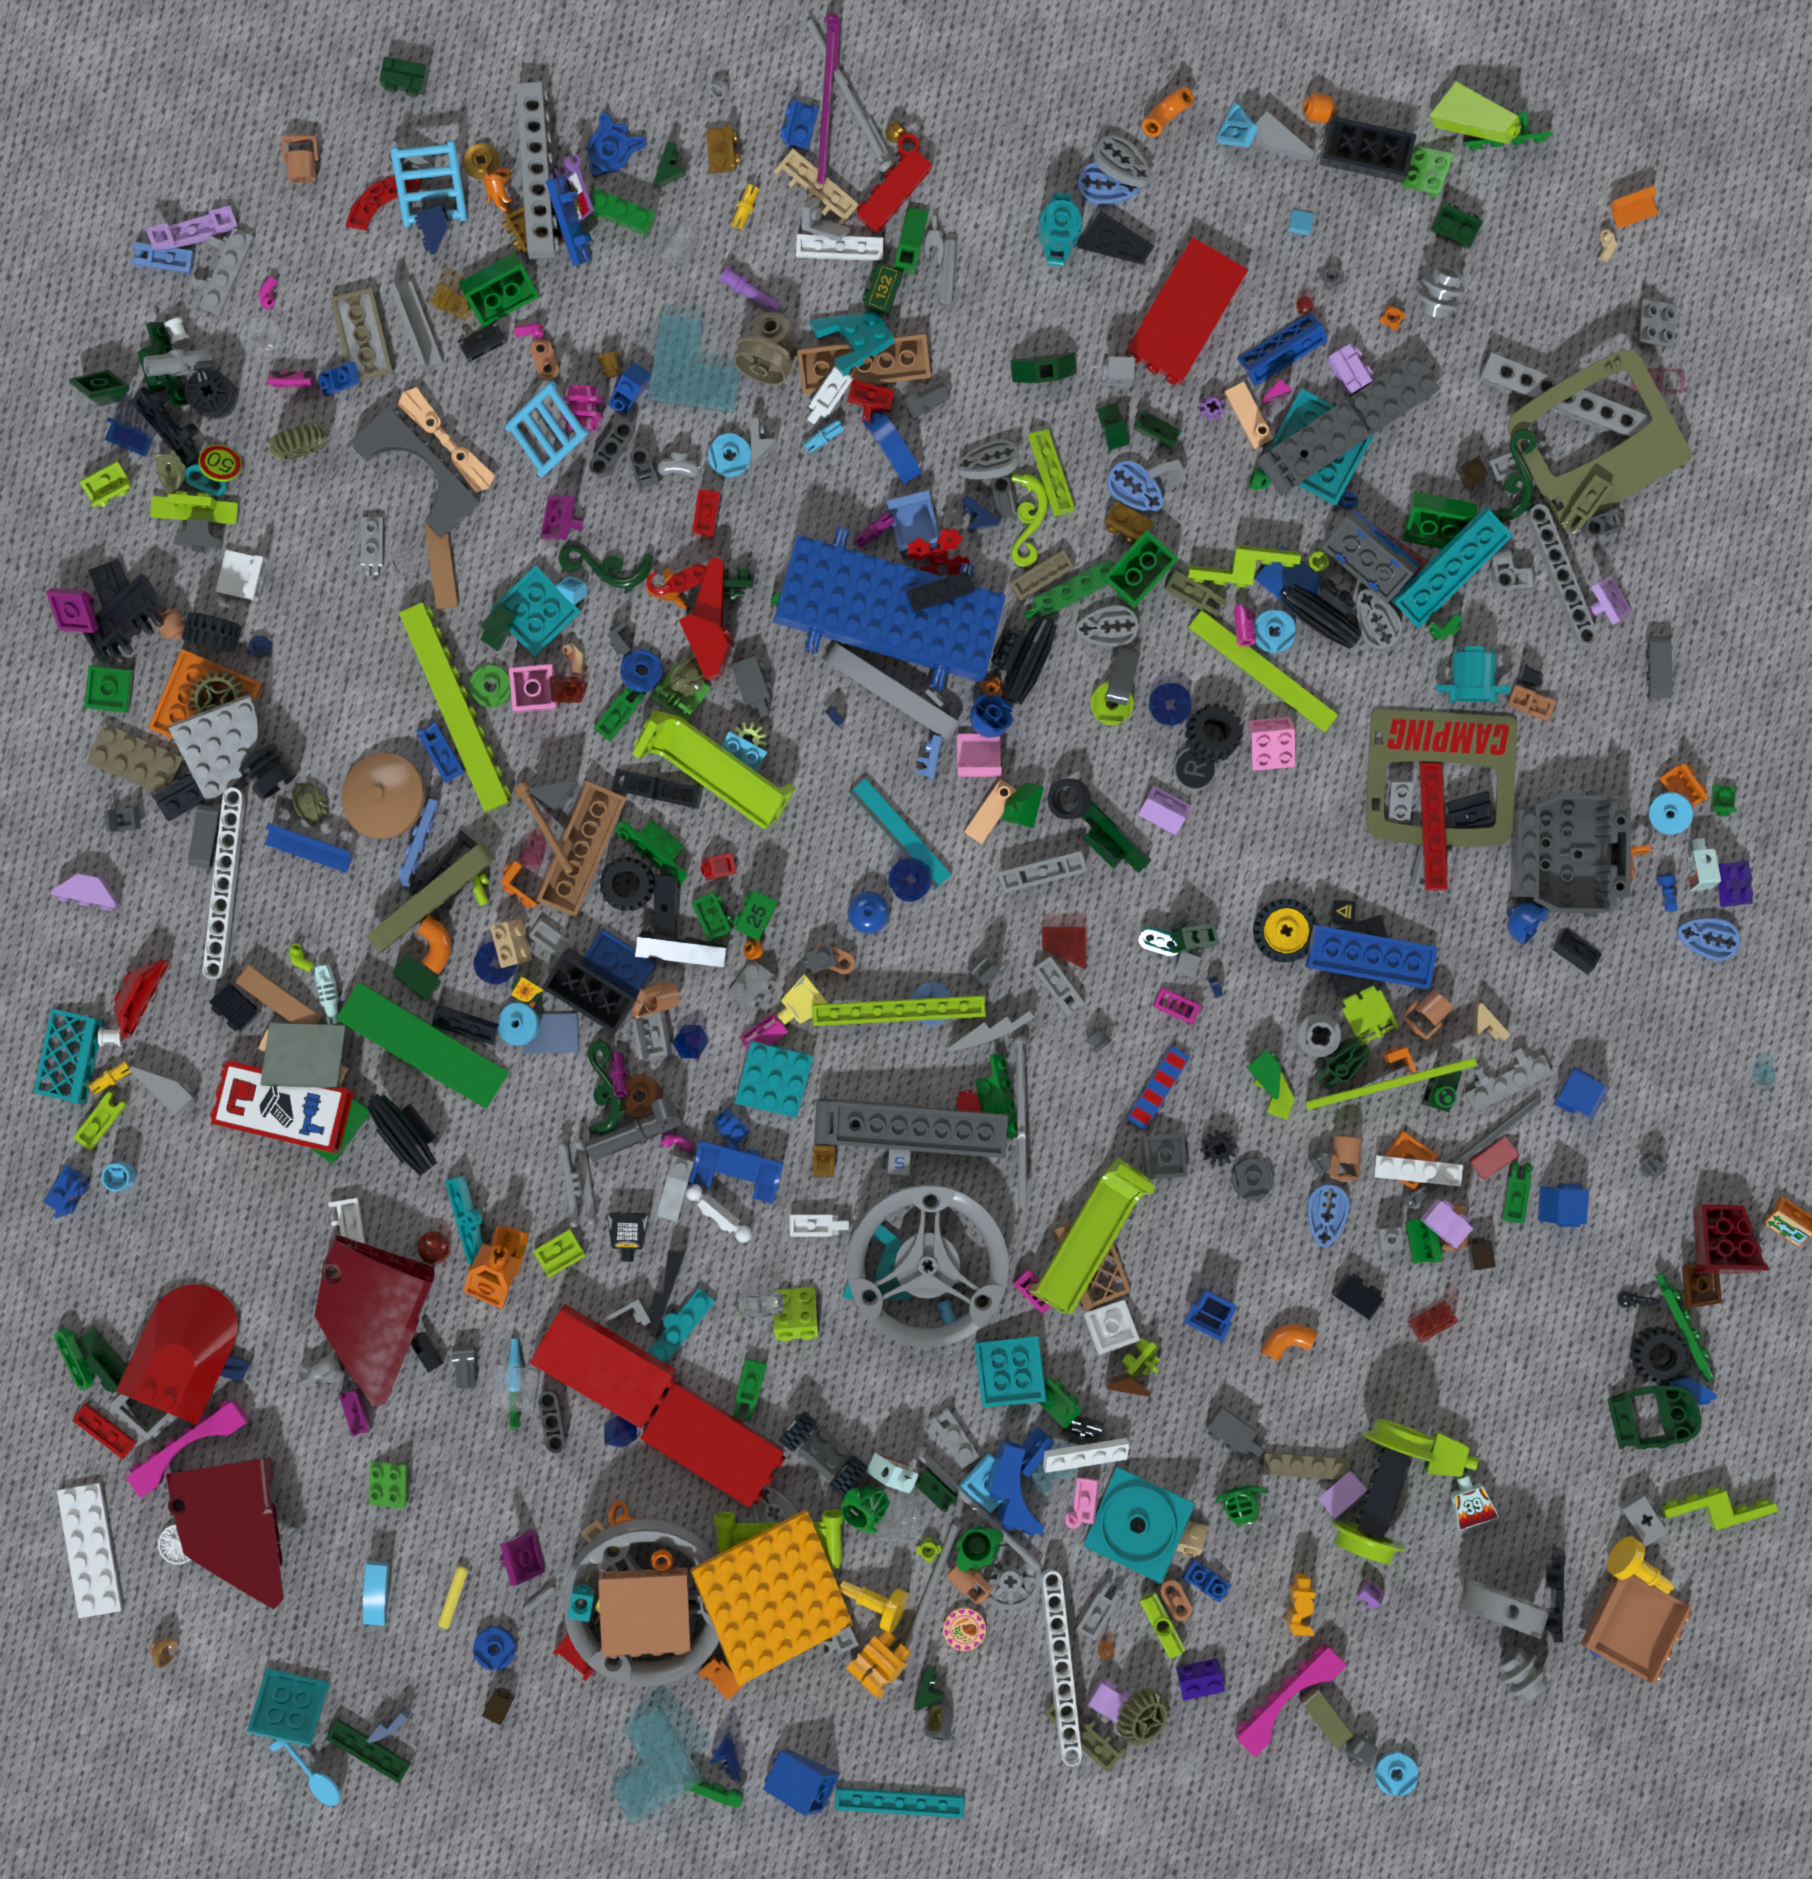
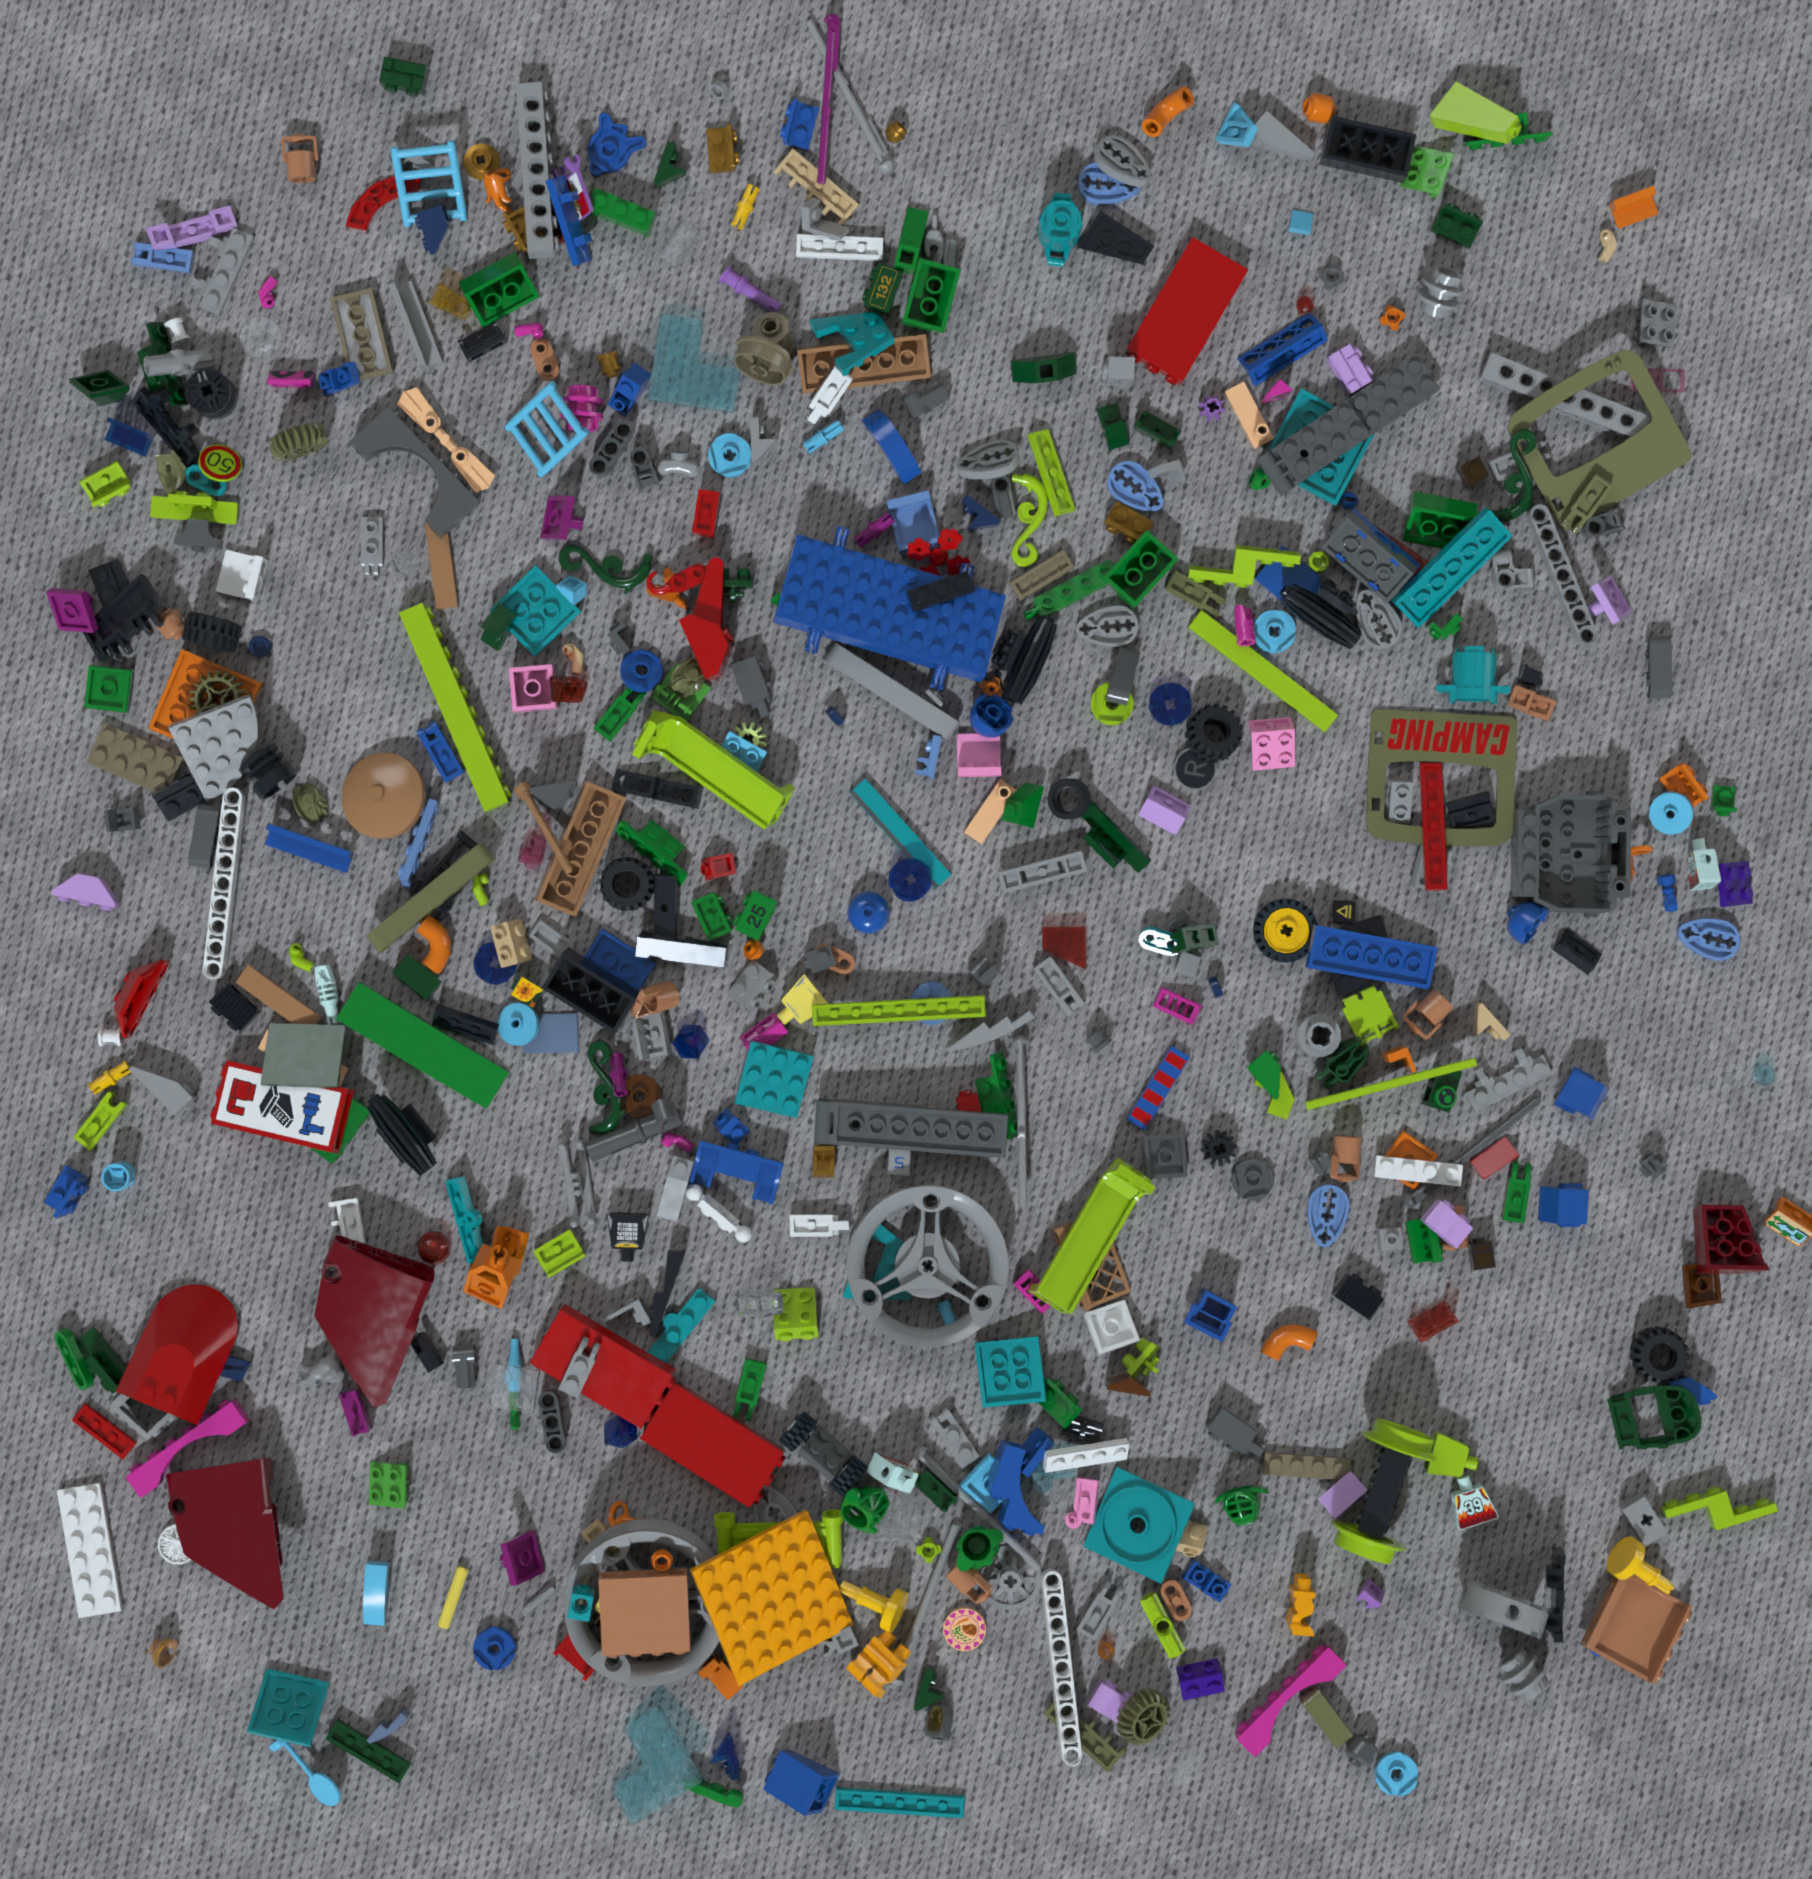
(84, 1064): teal fence -> none
(478, 682): bright green tile -> none
(498, 1705): dark brown brick -> none
(511, 872): orange bracket -> none
(579, 1369): none -> light grey hinge
(870, 398): red plate -> none
(896, 188): red hinge -> none
(931, 296): none -> green slope
(1627, 1299): black bar -> none
(1682, 1318): green plate -> none

